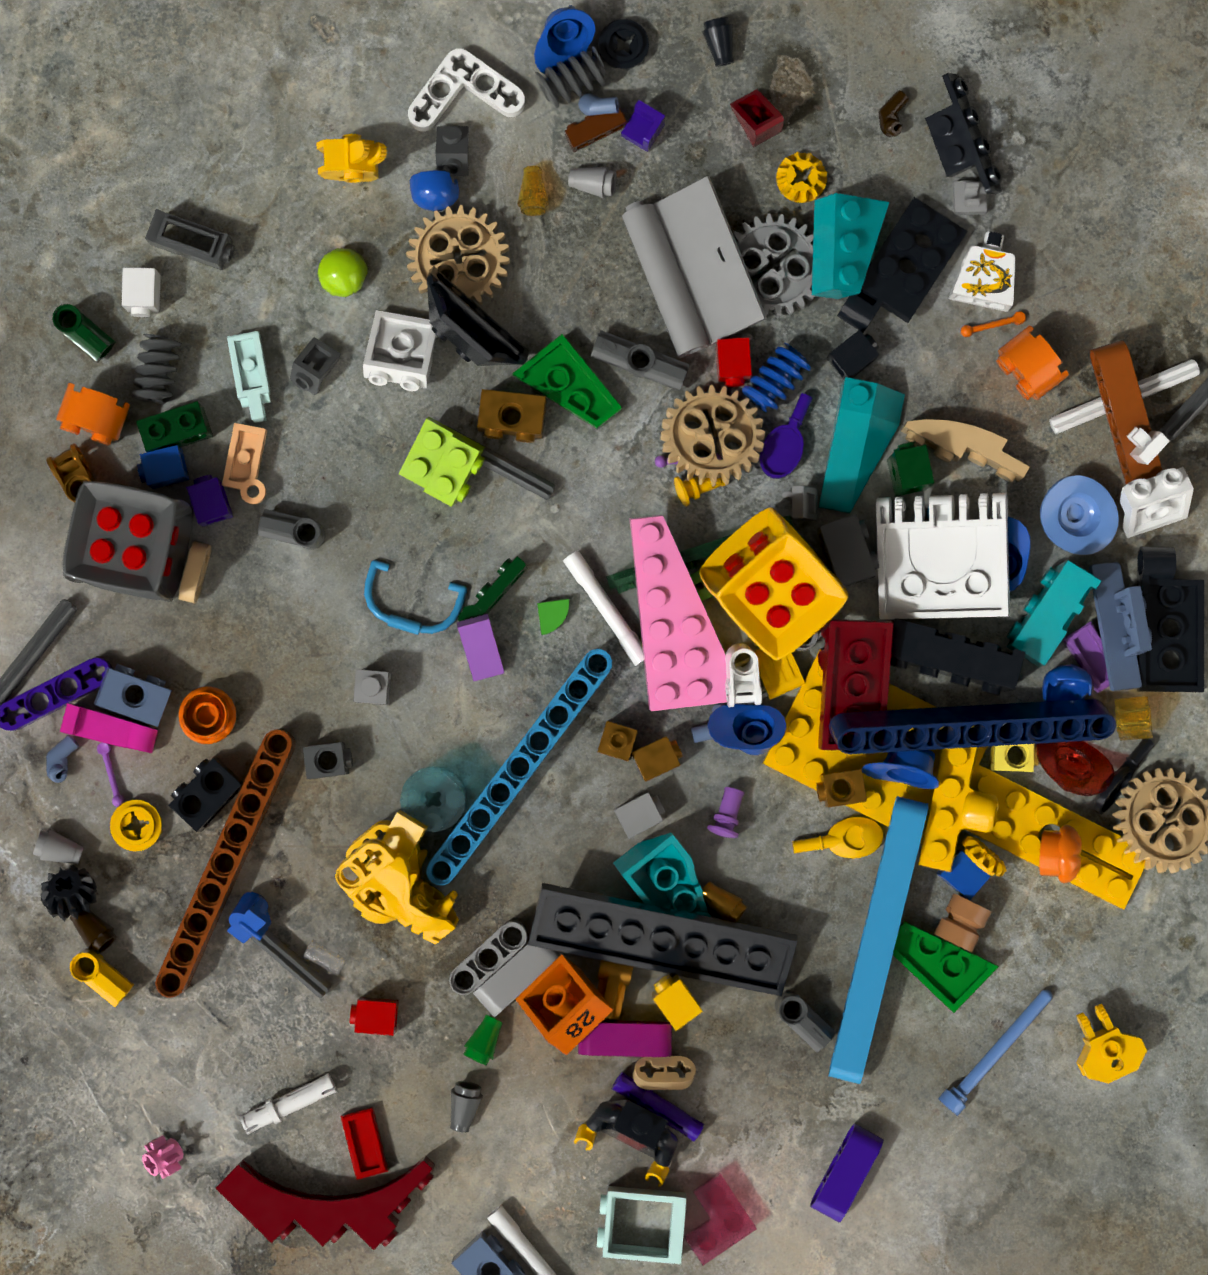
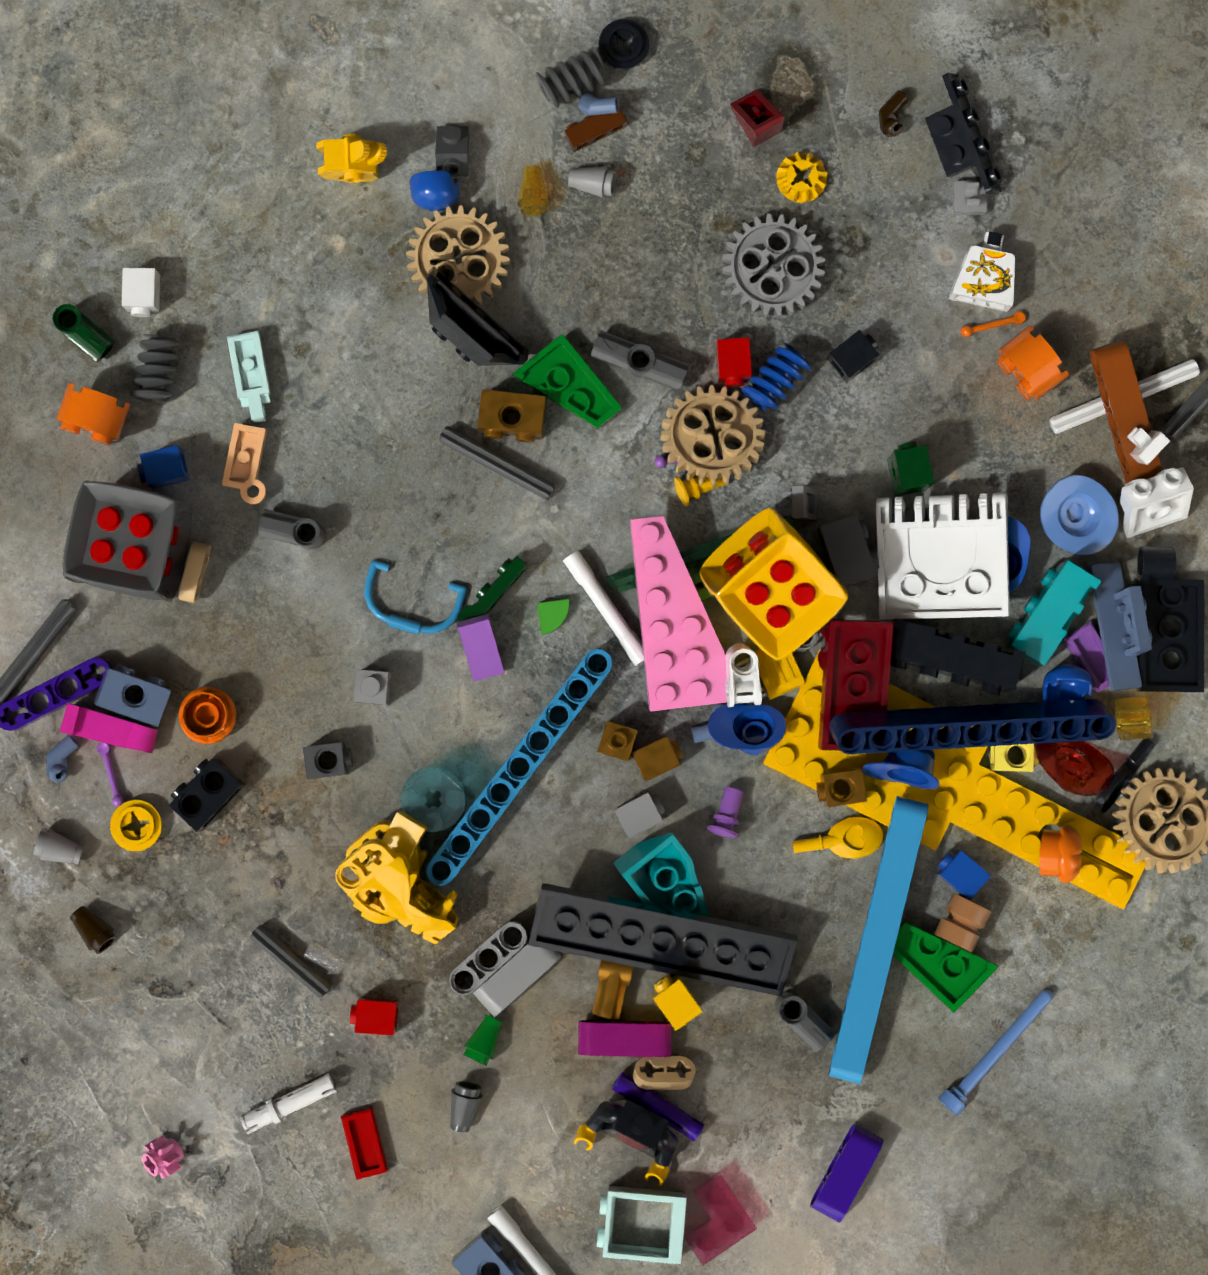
(68, 892): black gear -> none
(70, 470): pearl gold piece -> none
(104, 979): yellow piece -> none
(175, 427): dark green brick -> none
(209, 500): dark purple brick -> none
(214, 874): dark orange beam -> none
(220, 252): dark grey window -> none
(249, 917): blue piece -> none
(313, 365): dark grey bracket -> none
(342, 272): lime hair -> none
(368, 1213): dark red arch -> none
(399, 351): white plate -> none
(443, 462): lime plate -> none
(456, 81): white beam -> none
(564, 35): blue piece -> none
(564, 1004): orange brick -> none
(643, 126): dark purple panel -> none
(683, 264): light grey door -> none
(719, 39): black cone -> none
(723, 903): pearl gold cone -> none
(785, 443): dark purple piece -> none
(844, 243): teal wedge -> none
(861, 432): teal wedge -> none
(885, 281): black hinge -> none
(954, 438): tan slope -> none
(955, 809): yellow plate -> none
(983, 857): yellow gear -> none
(1105, 1046): yellow hinge -> none

